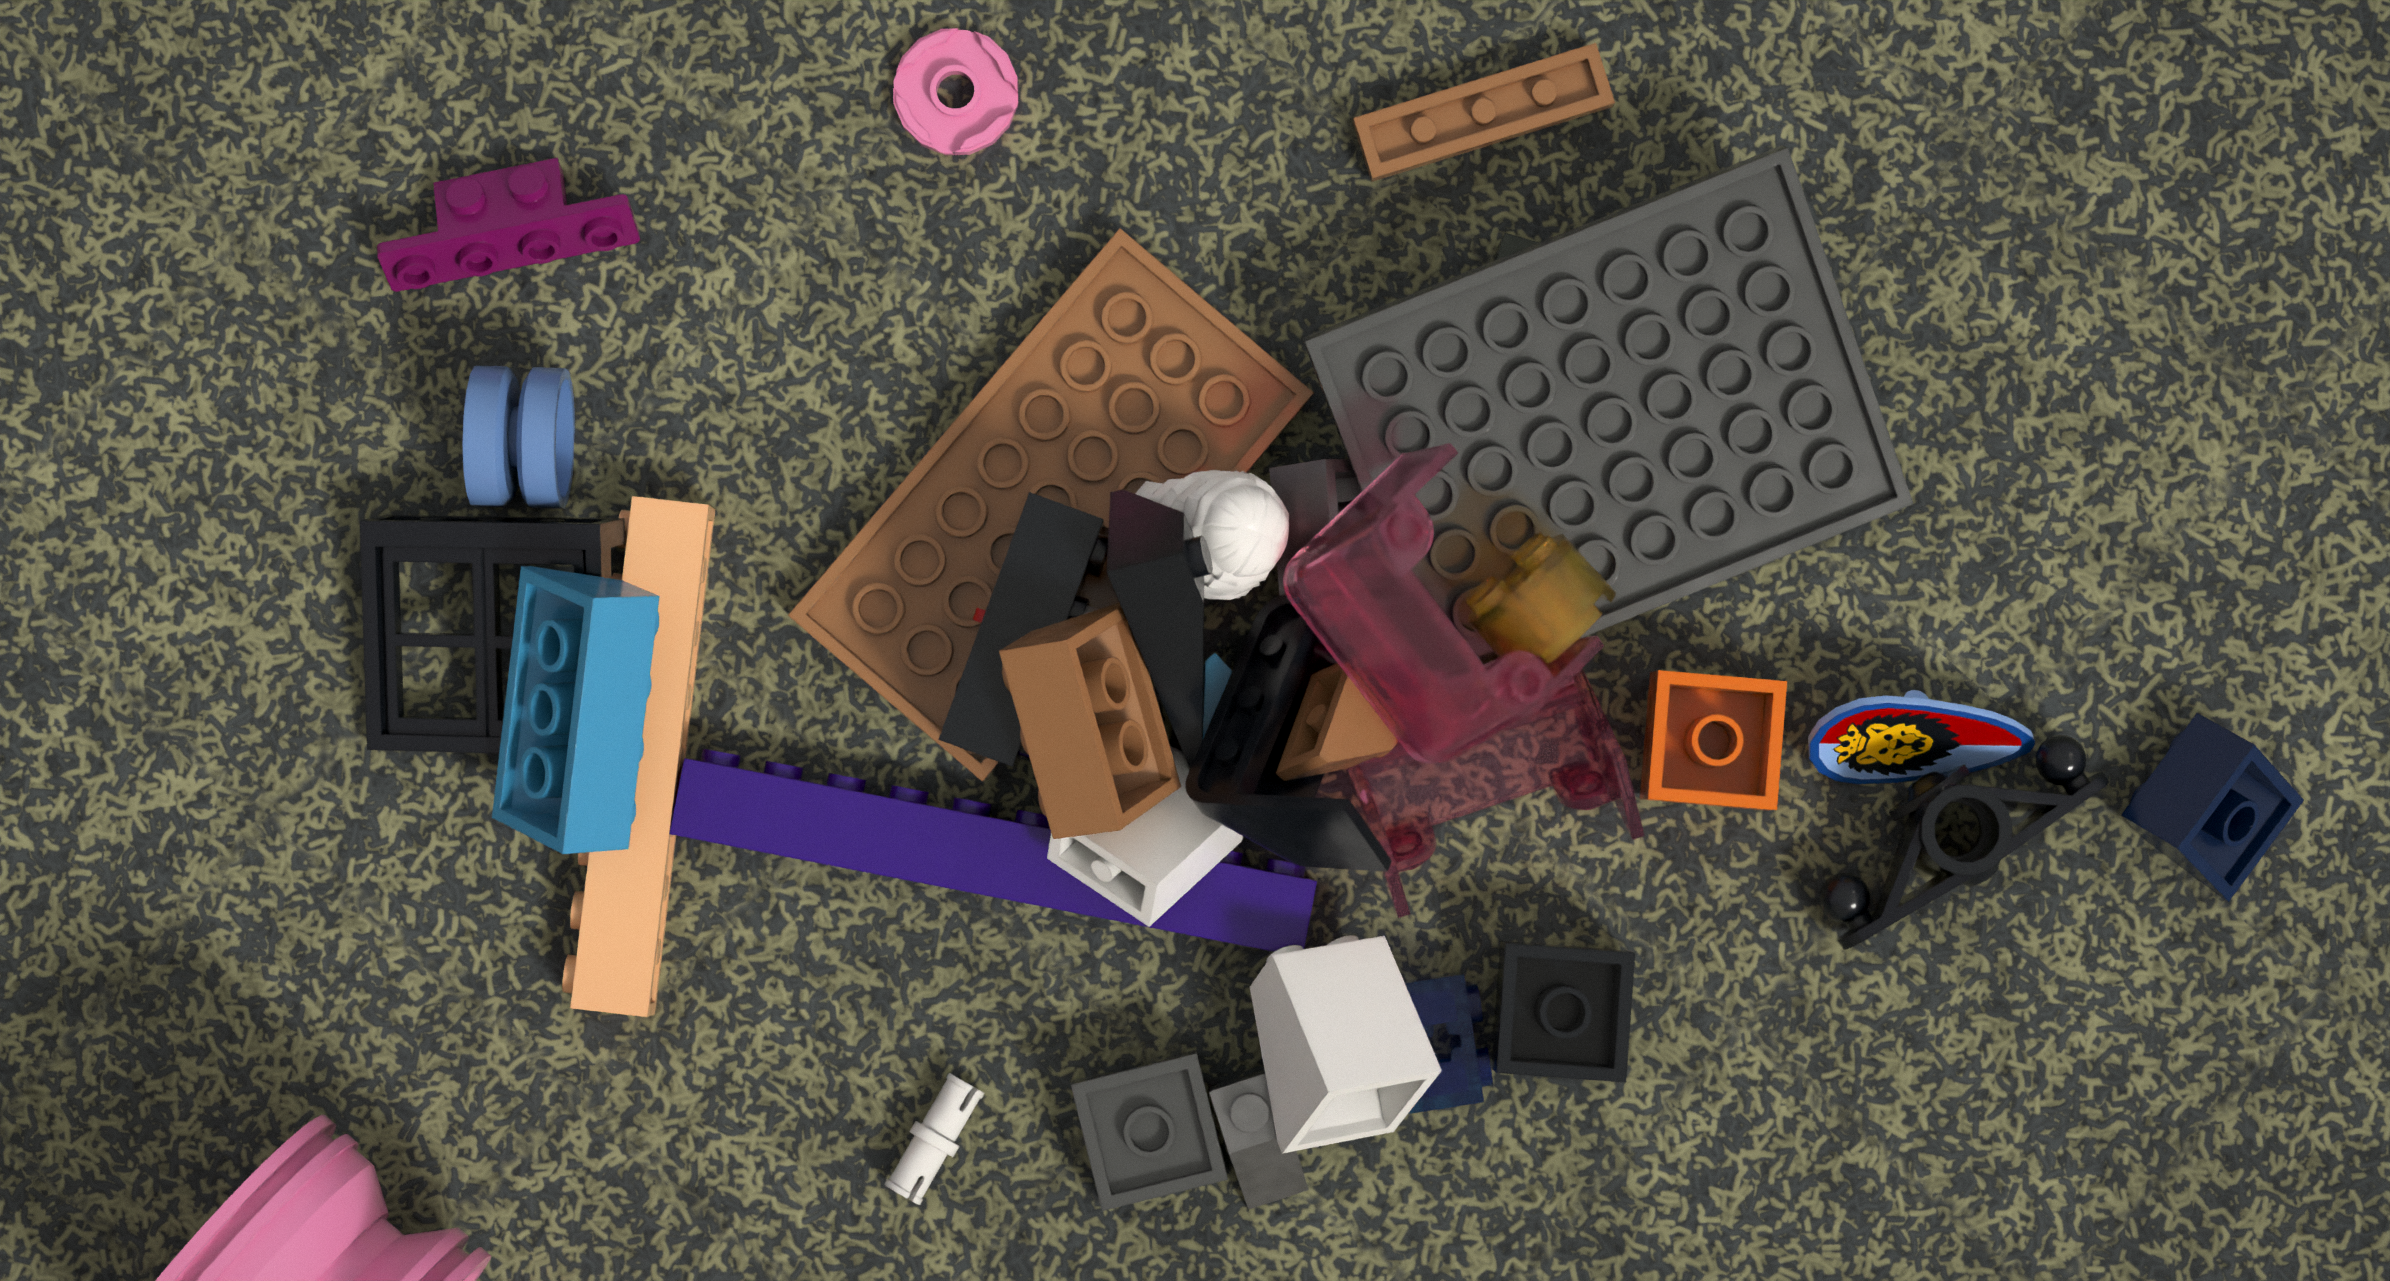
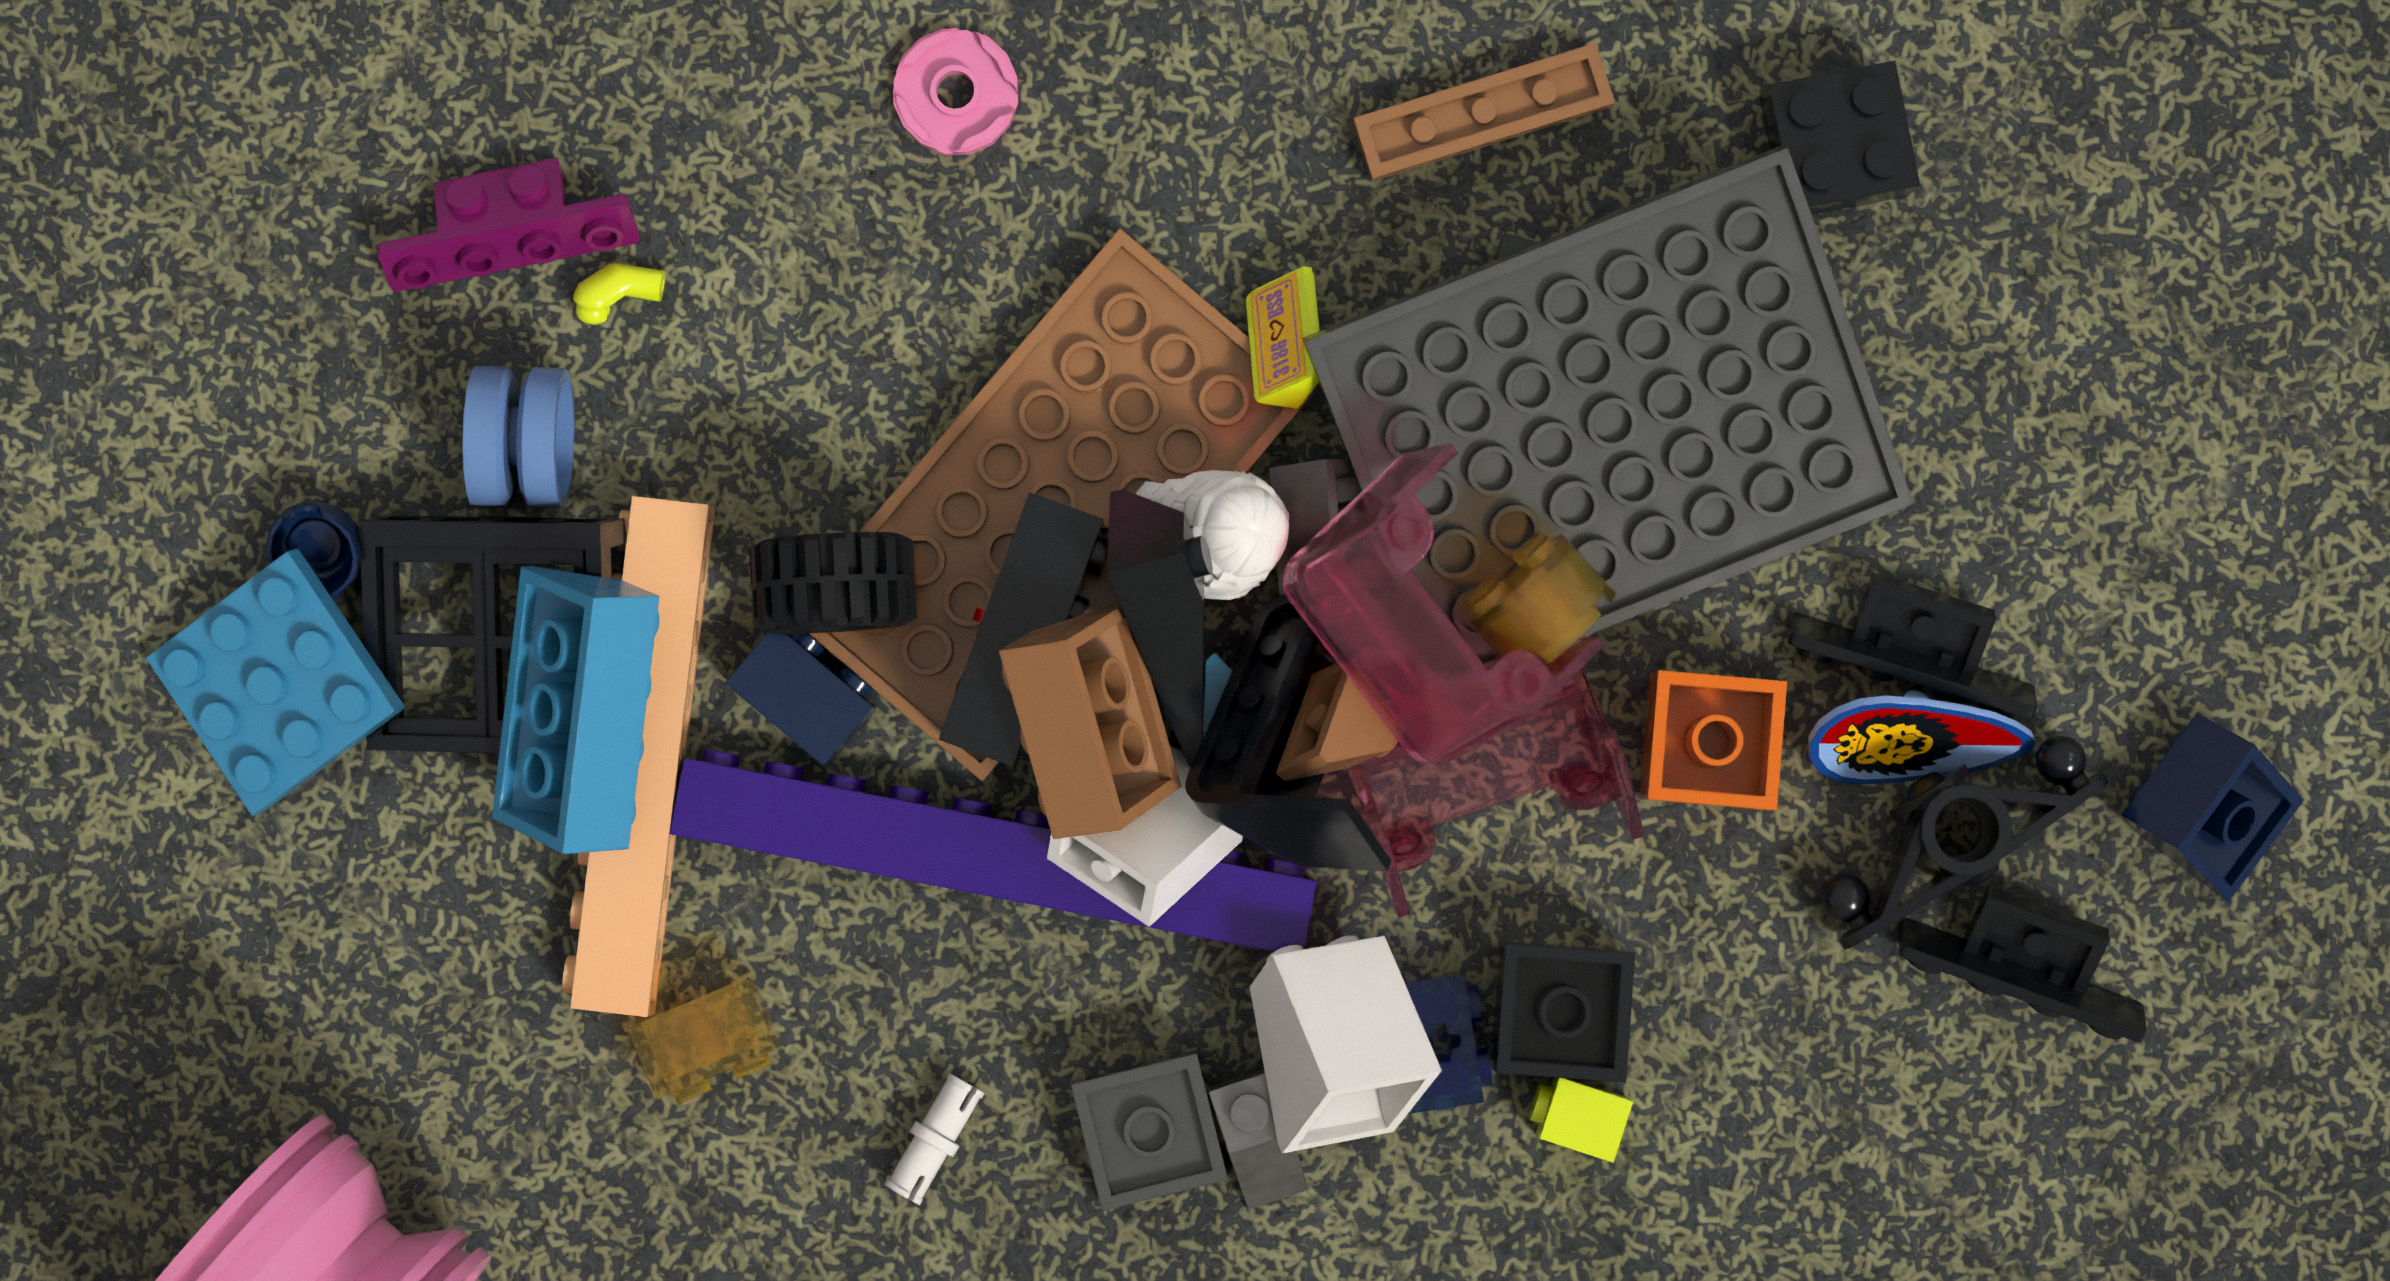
(275, 682): none -> dark azure plate
(324, 537): none -> dark blue hair
(611, 284): none -> neon yellow arm
(705, 1039): none -> clear yellow brick
(803, 694): none -> dark blue brick
(832, 582): none -> black tyre
(1277, 321): none -> slope
(1580, 1117): none -> neon yellow brick
(1844, 136): none -> black brick
(1918, 639): none -> black bracket
(2031, 956): none -> black bracket

